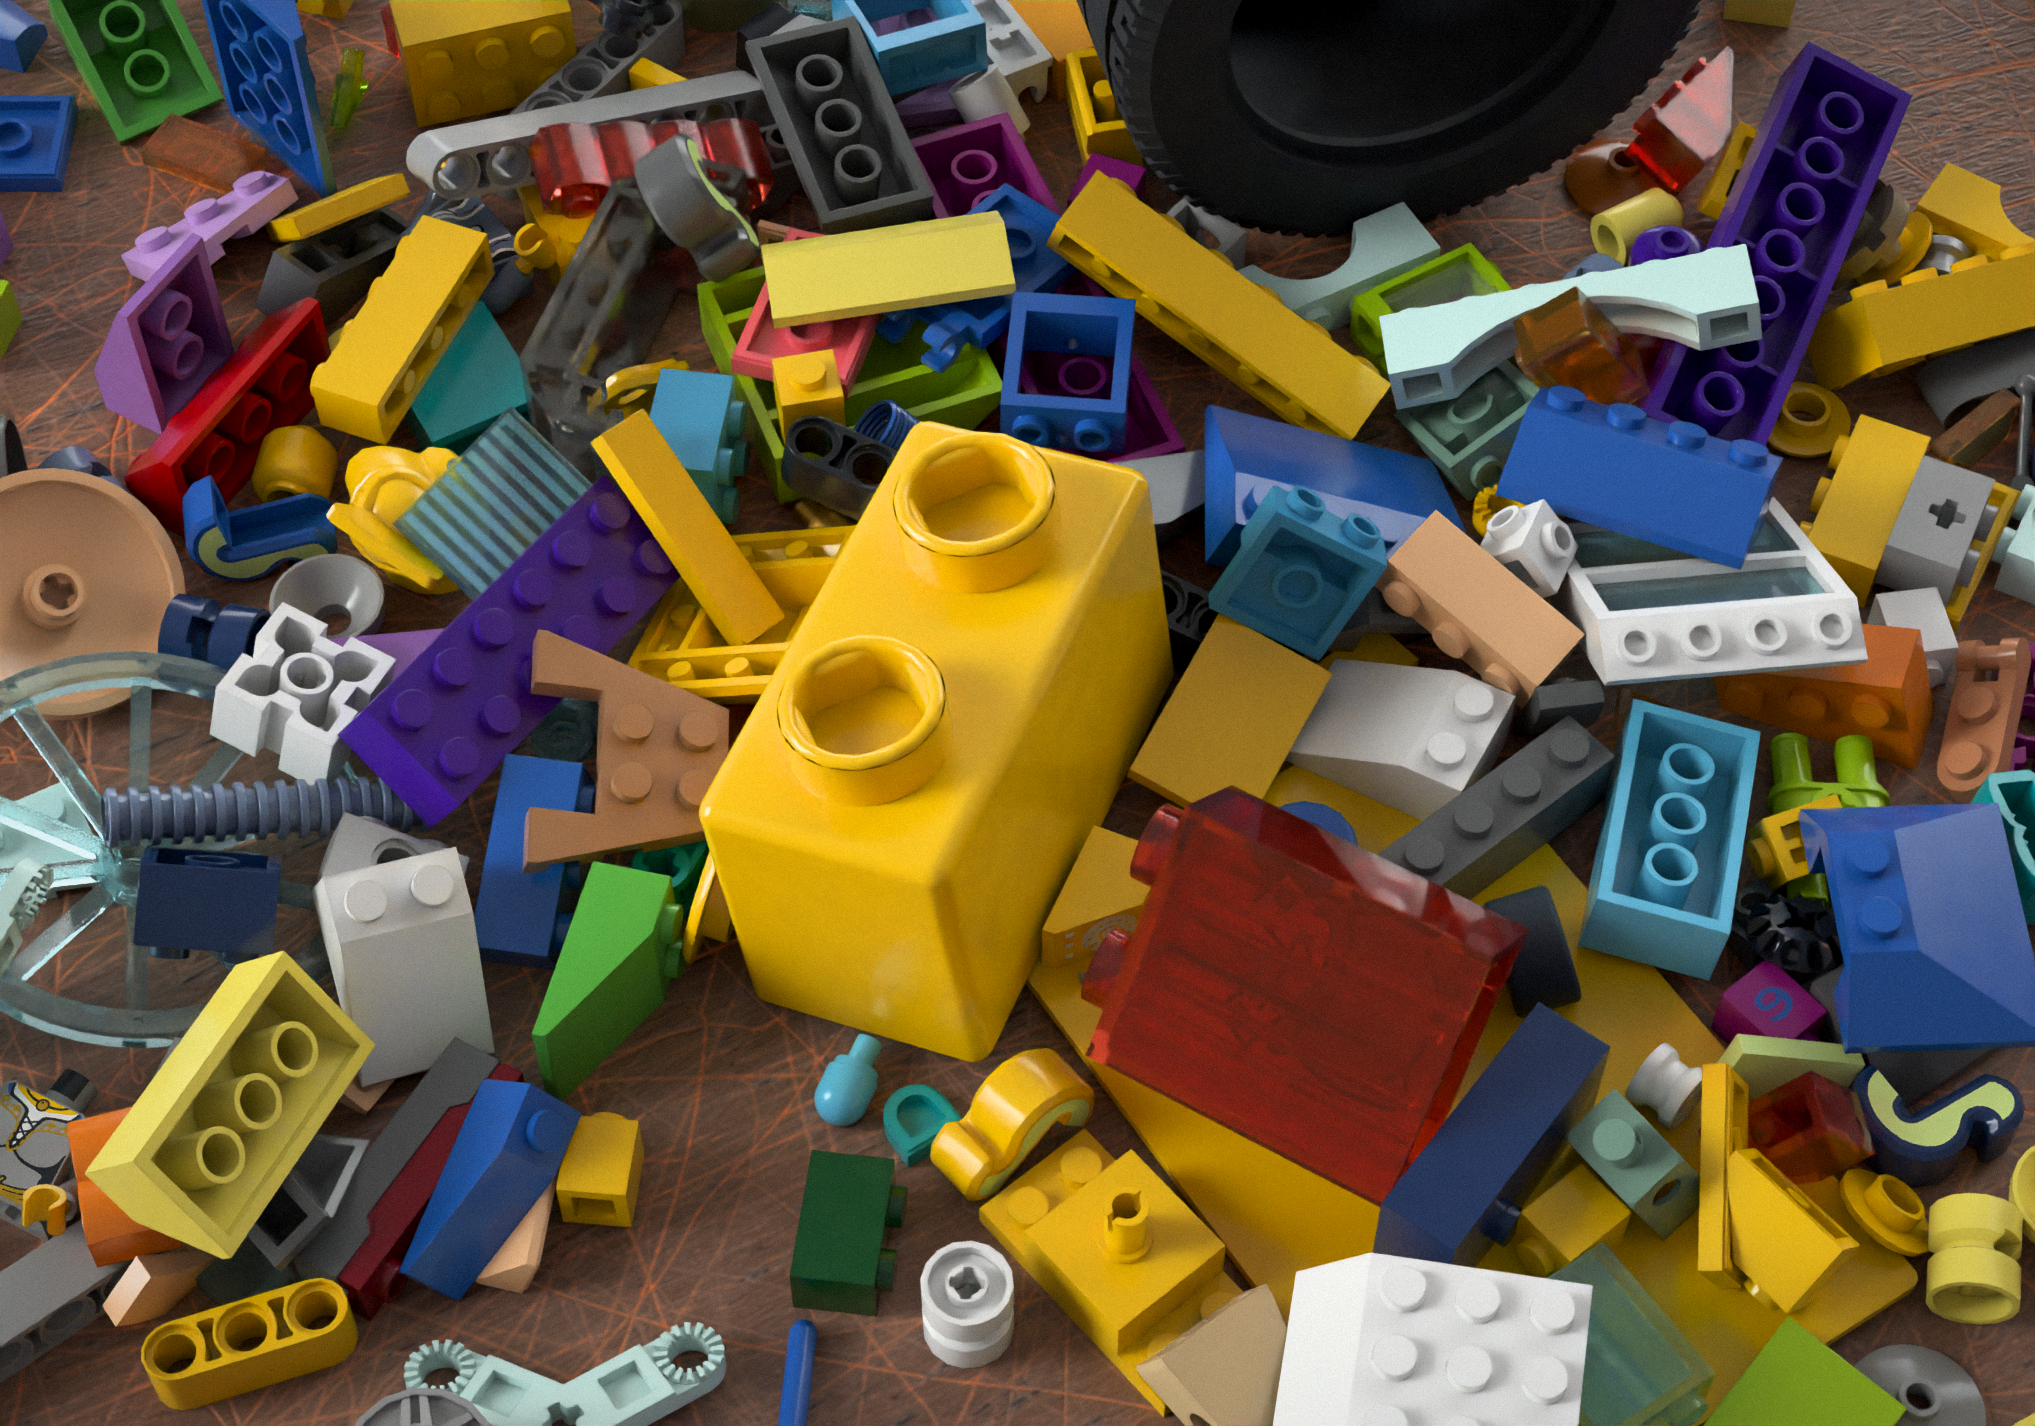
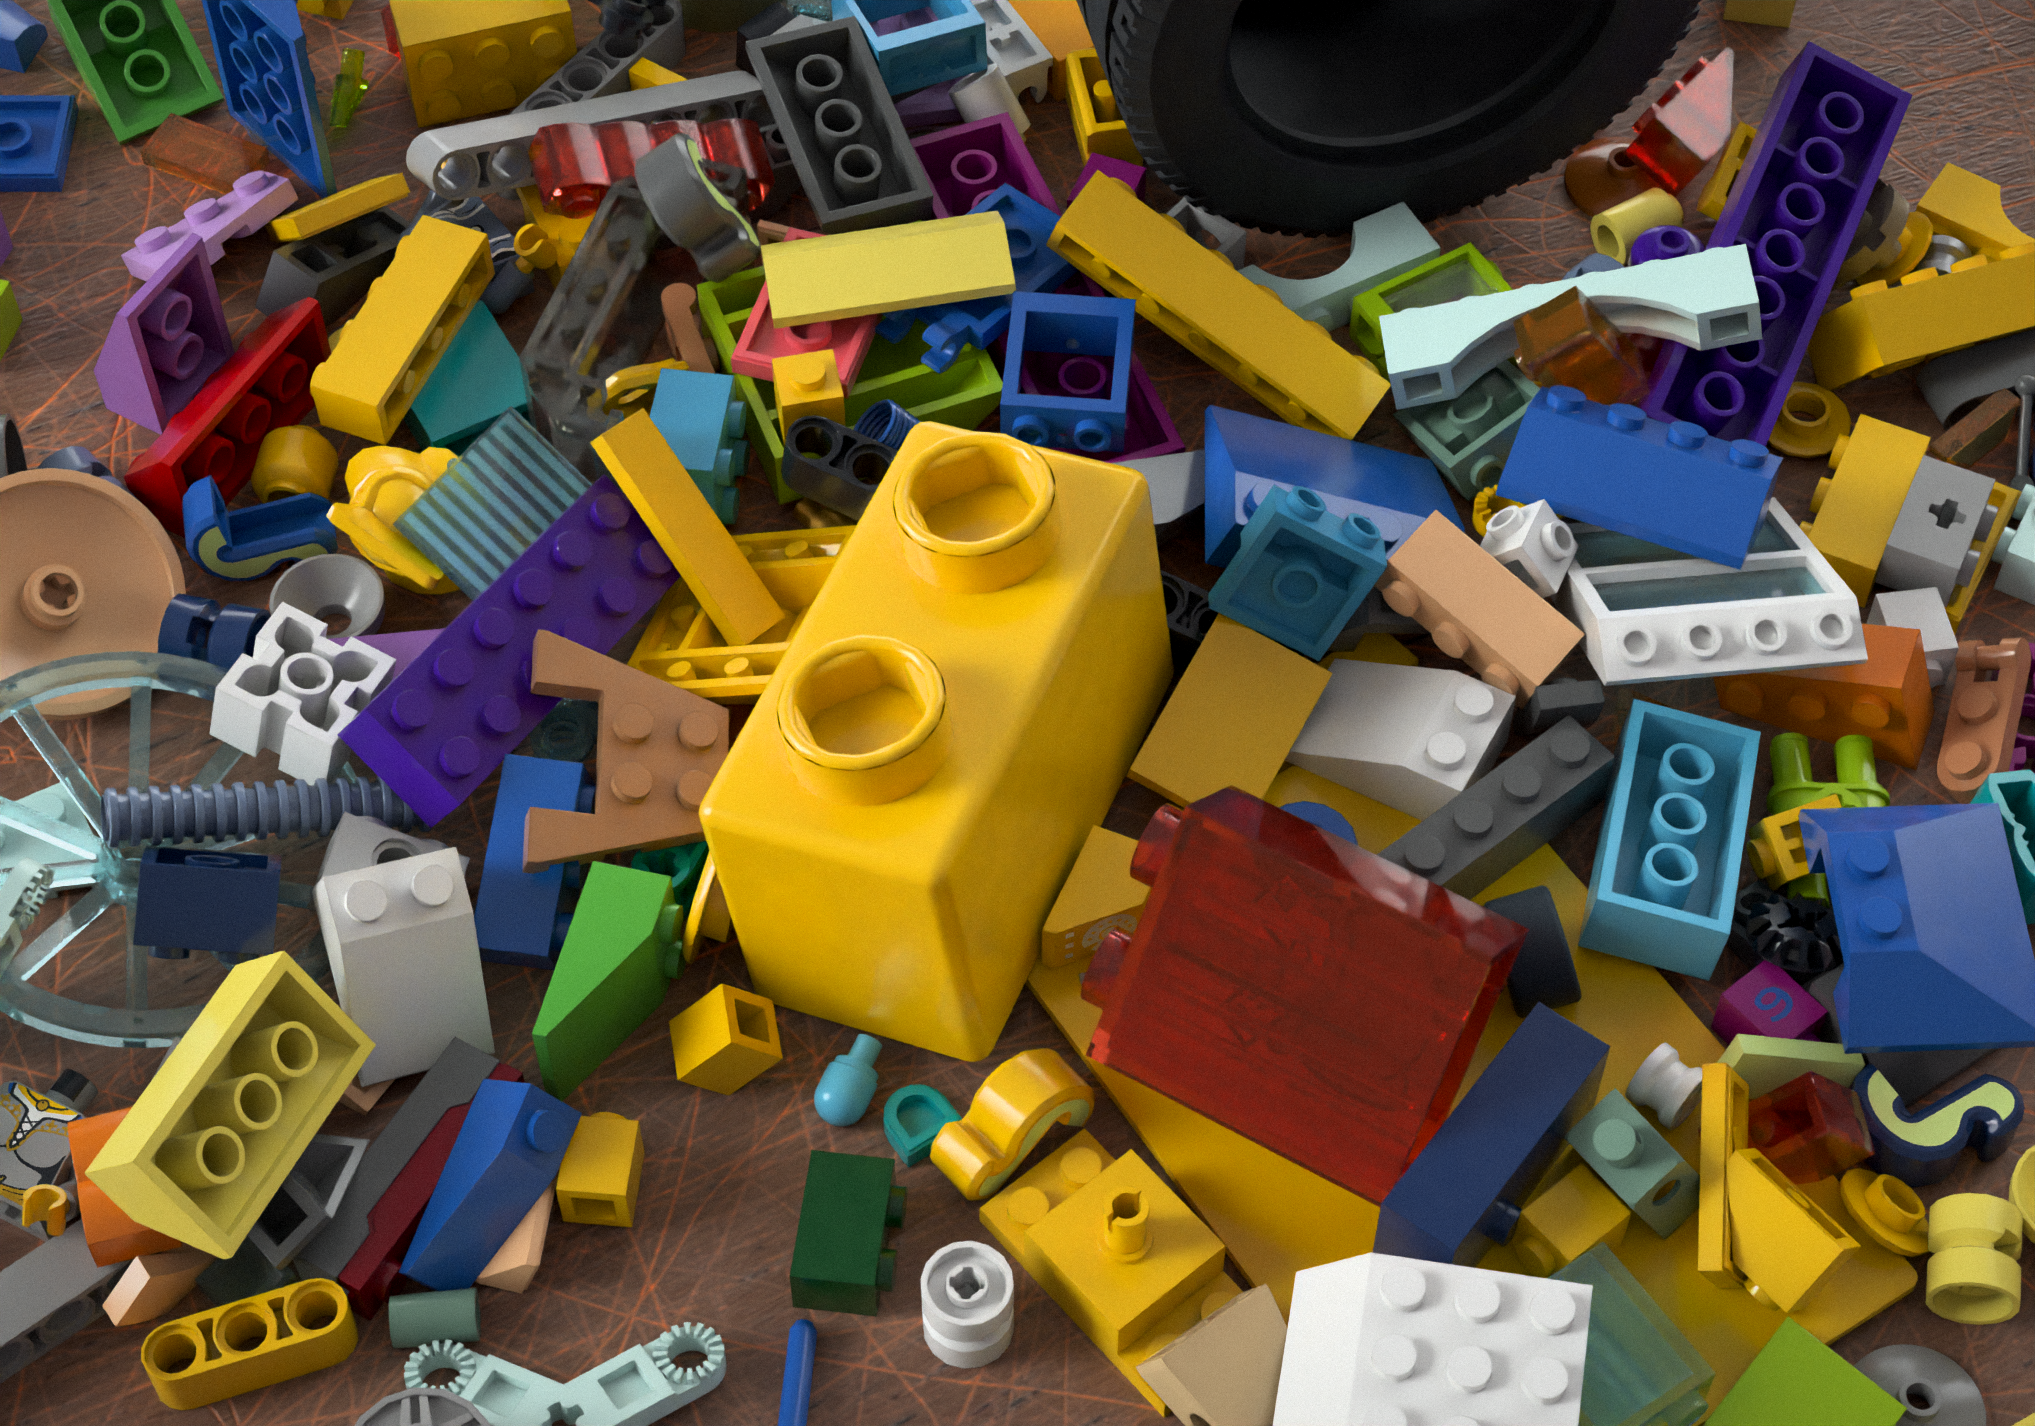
(434, 1316): none -> sand green piece
(684, 331): none -> nougat plate
(725, 1039): none -> yellow brick

